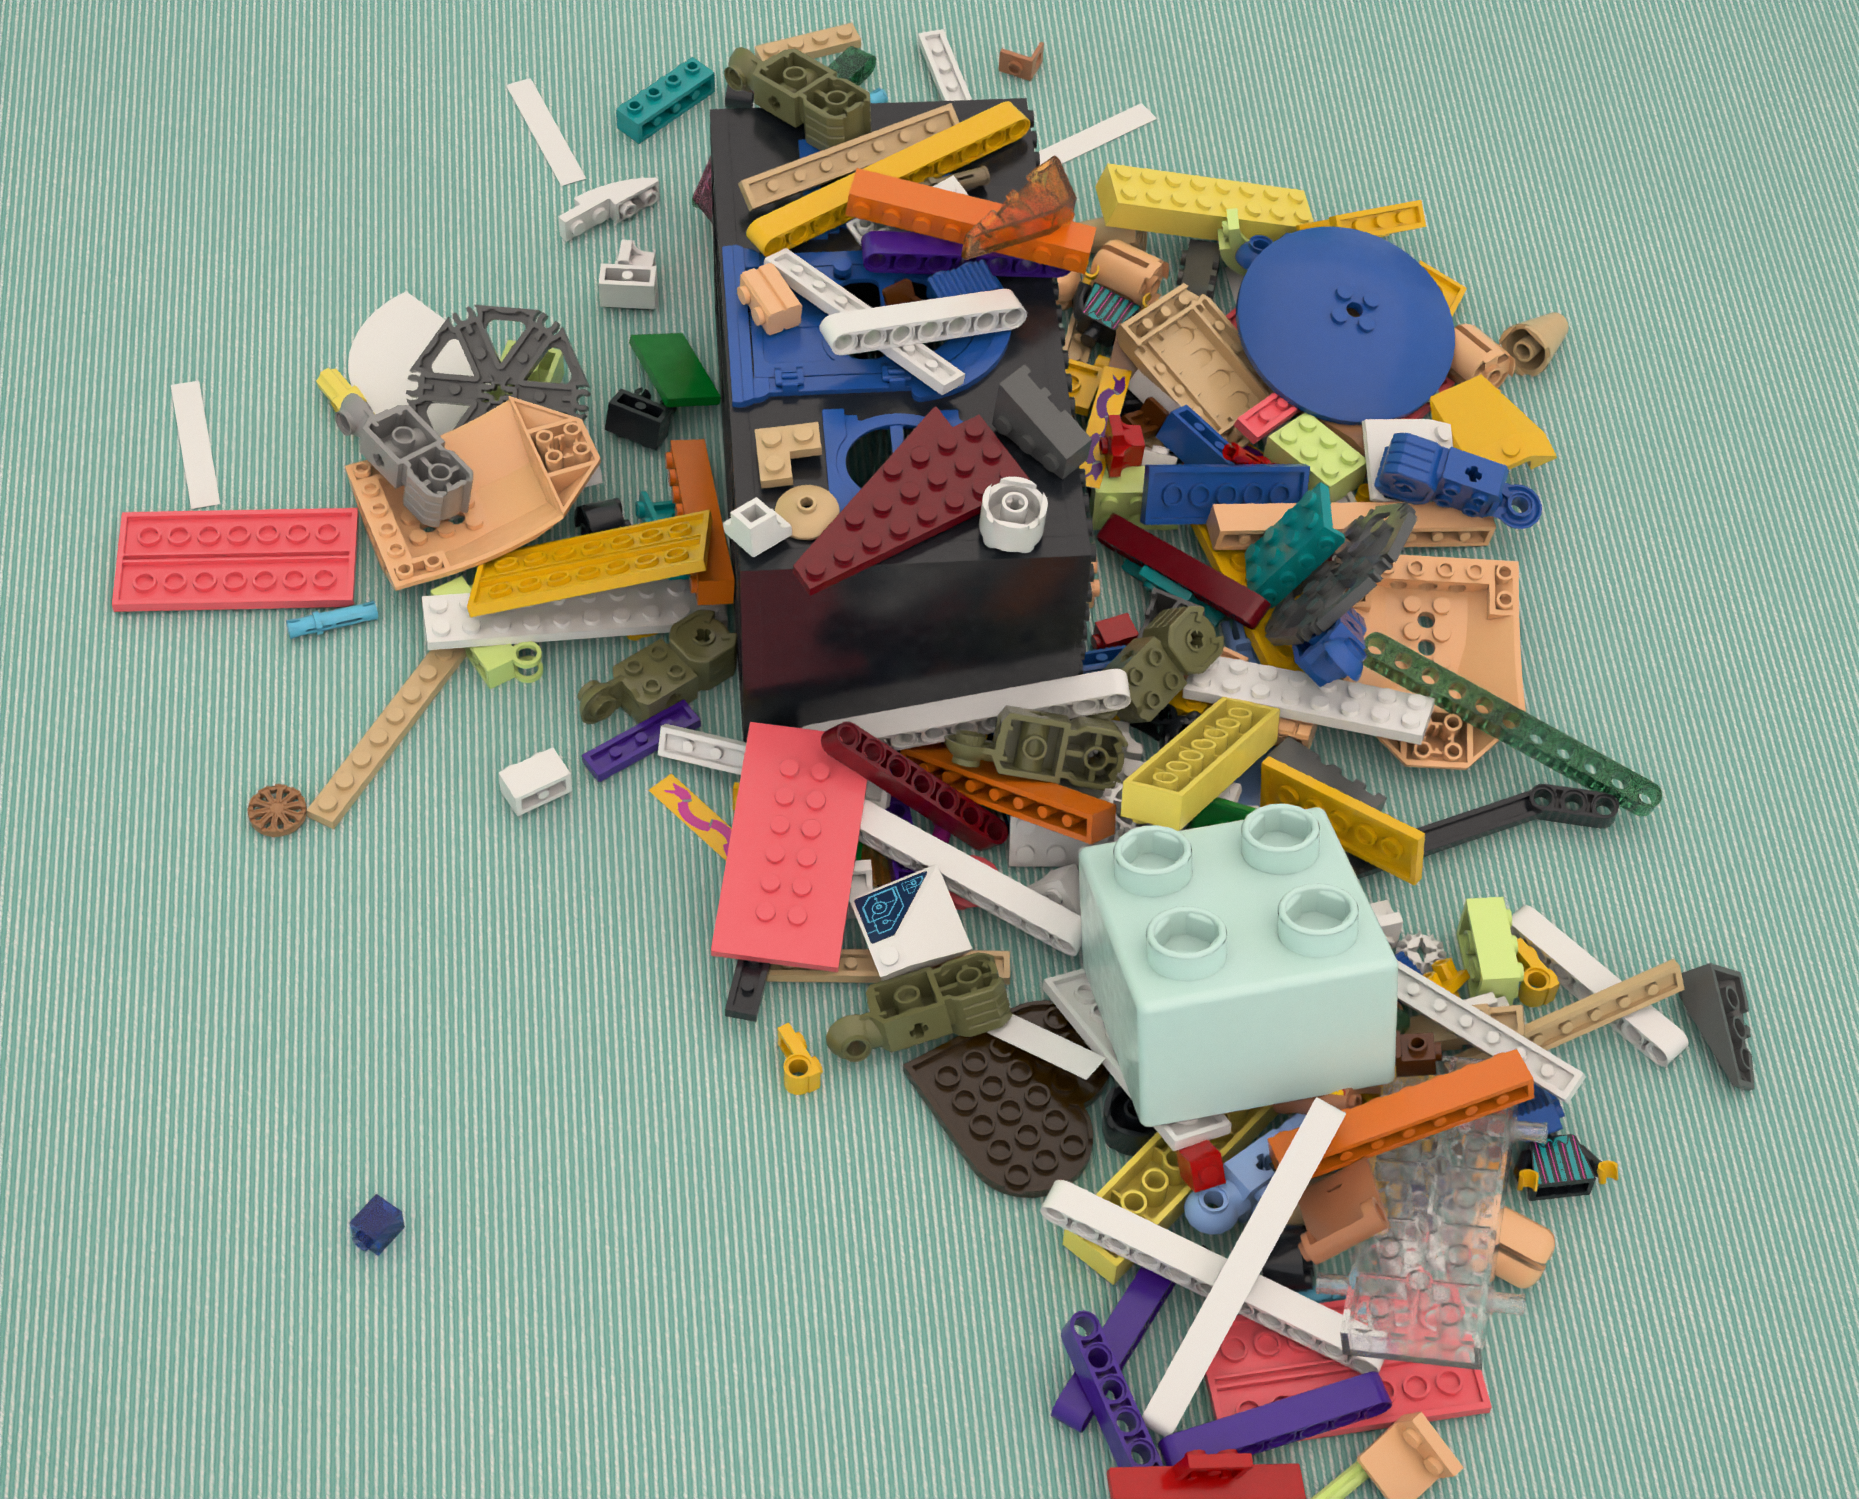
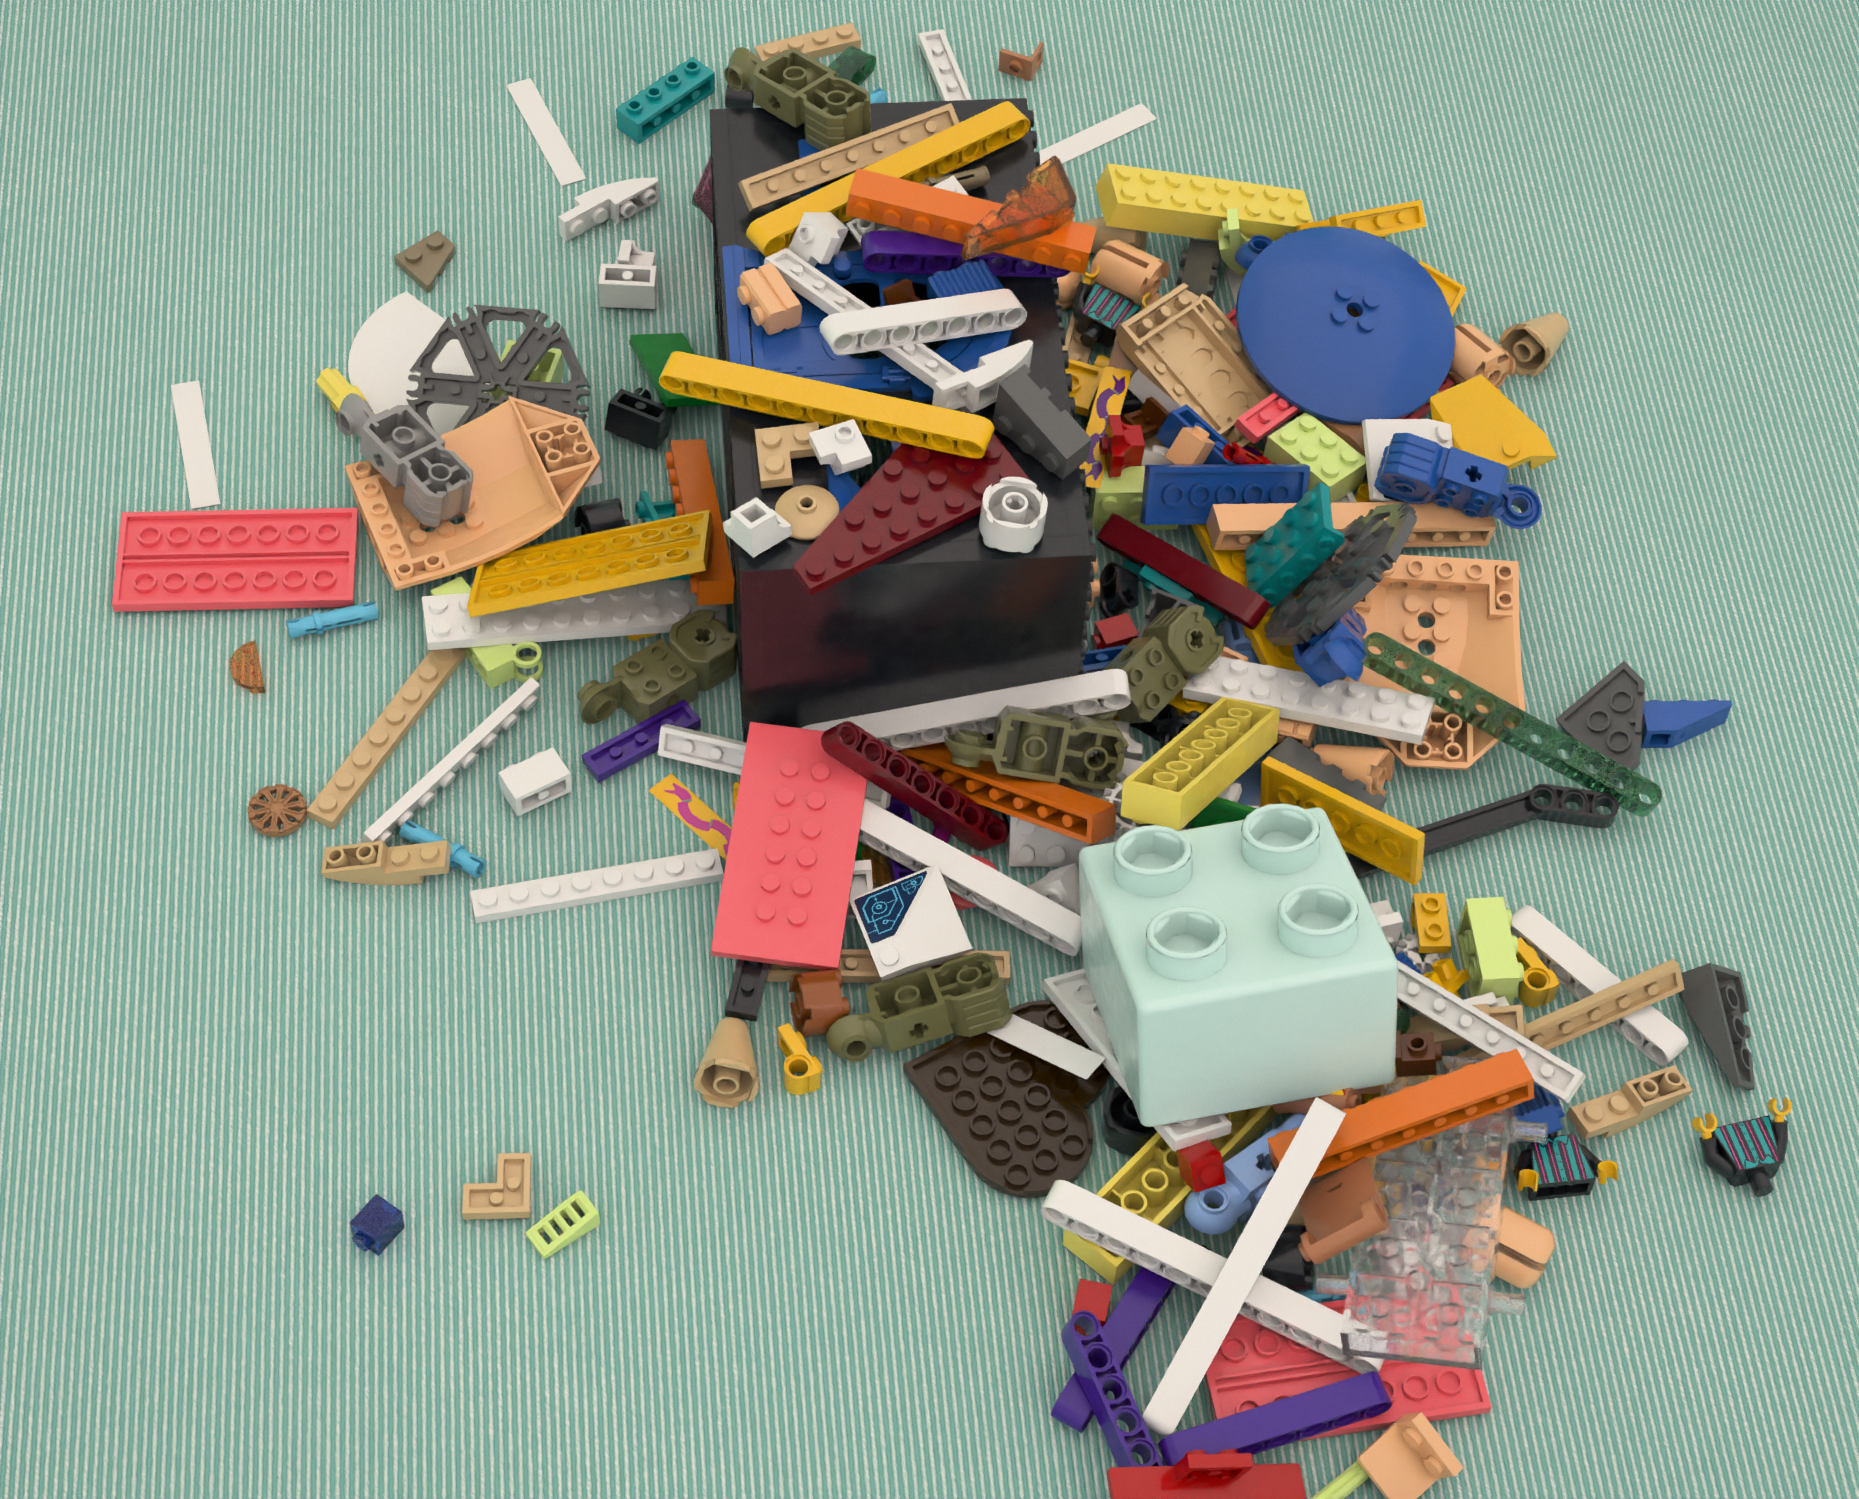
(246, 668): none -> clear orange tile
(383, 865): none -> tan slope
(426, 259): none -> dark tan wing
(459, 856): none -> medium azure pin
(461, 755): none -> white plate
(507, 1197): none -> tan plate
(566, 1209): none -> yellowish green slope
(596, 885): none -> white plate
(728, 1066): none -> tan cone
(817, 1001): none -> dark orange brick
(818, 237): none -> white brick
(827, 404): none -> yellow beam
(841, 447): none -> white brick
(980, 385): none -> white slope
(1093, 1298): none -> red brick
(1117, 590): none -> black piece
(1190, 446): none -> light nougat brick
(1363, 763): none -> light nougat cone
(1430, 922): none -> yellow plate
(1610, 717): none -> dark grey plate
(1631, 1105): none -> tan slope
(1678, 721): none -> blue slope
(1746, 1149): none -> torso

